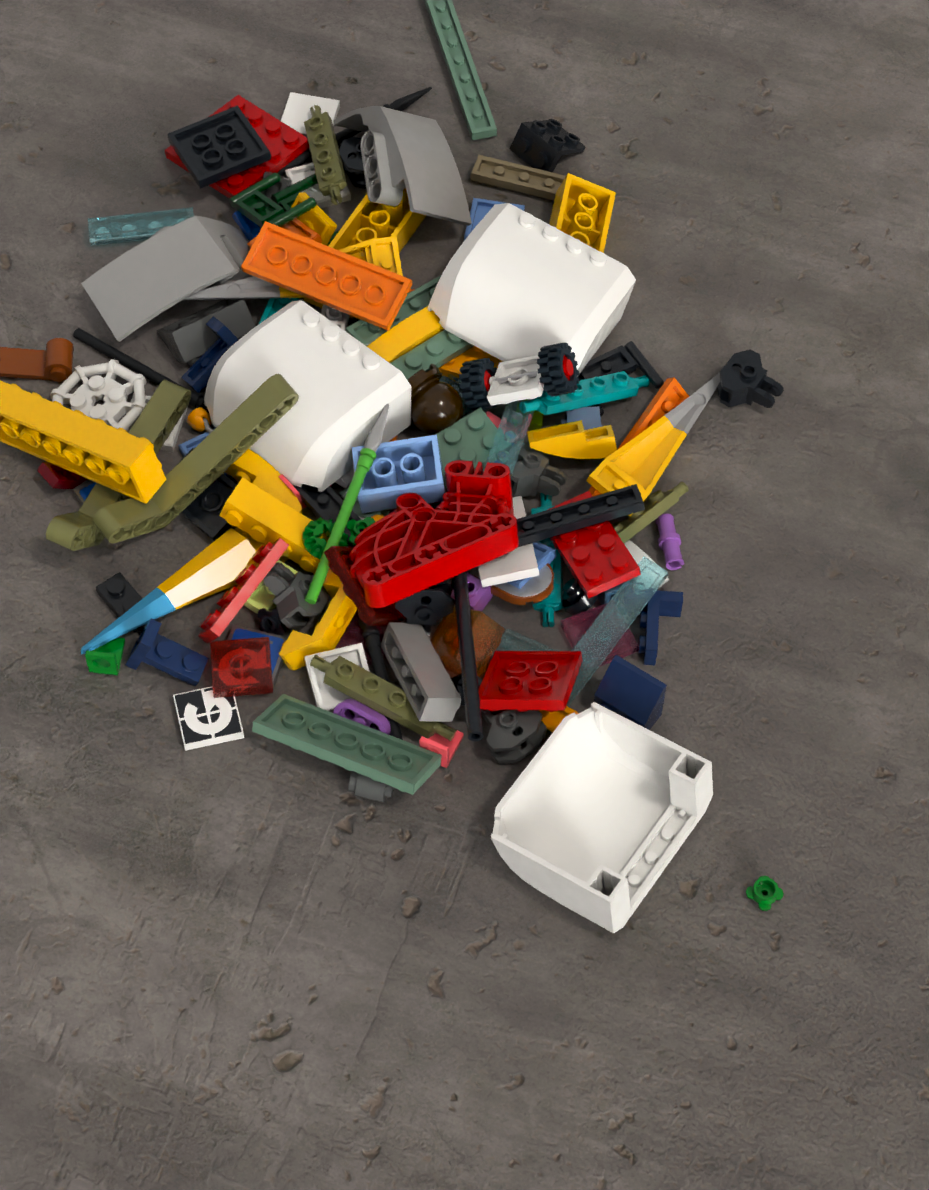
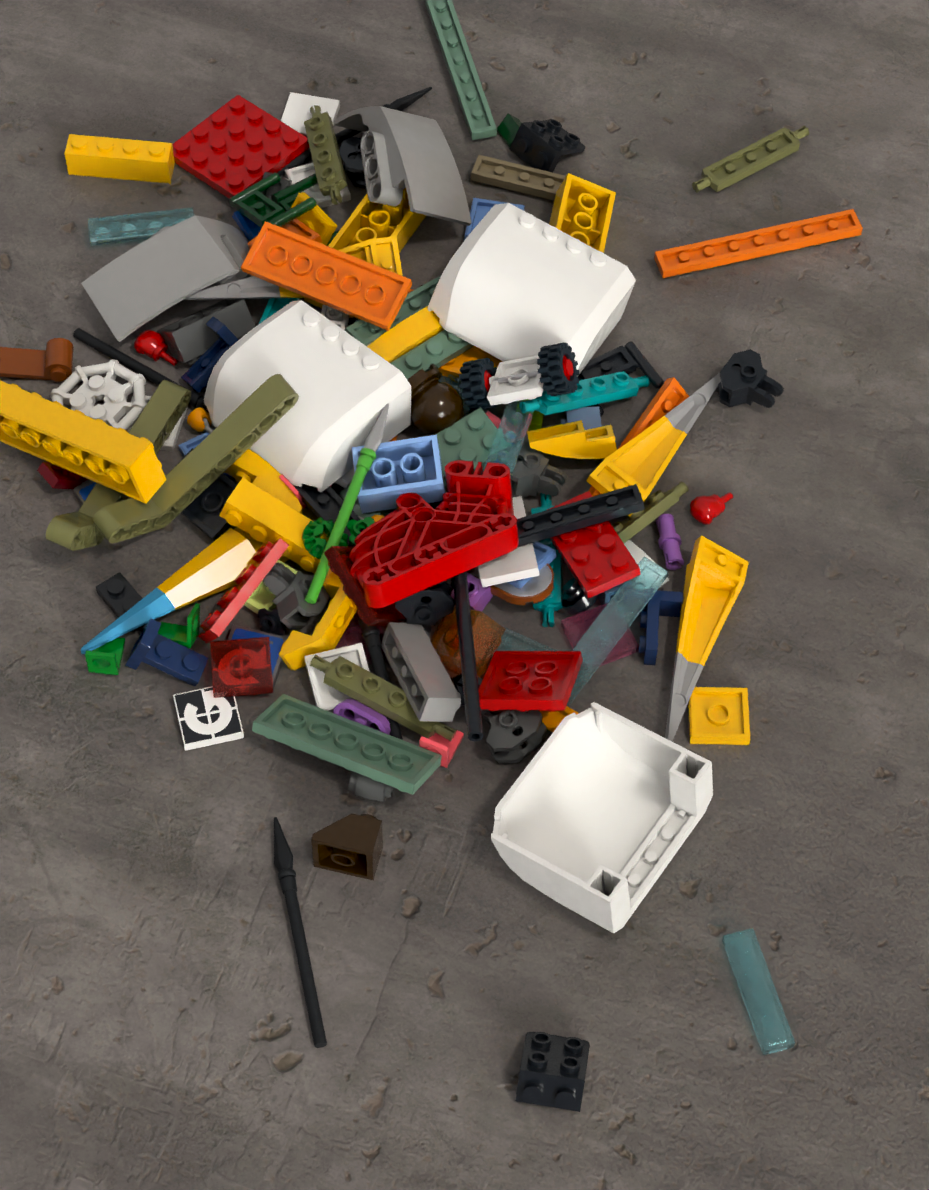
(119, 158): none -> yellow brick
(153, 346): none -> red piece
(183, 634): none -> green bracket
(219, 146): black plate -> none
(284, 863): none -> black piece
(349, 846): none -> dark brown slope
(508, 128): none -> dark green slope
(553, 1071): none -> black bracket
(631, 693): dark blue slope -> none
(708, 507): none -> red piece
(709, 594): none -> yellow plate
(719, 716): none -> yellow tile
(750, 159): none -> olive plate
(757, 243): none -> orange plate
(758, 991): none -> clear light blue plate
(766, 884): green plate -> none

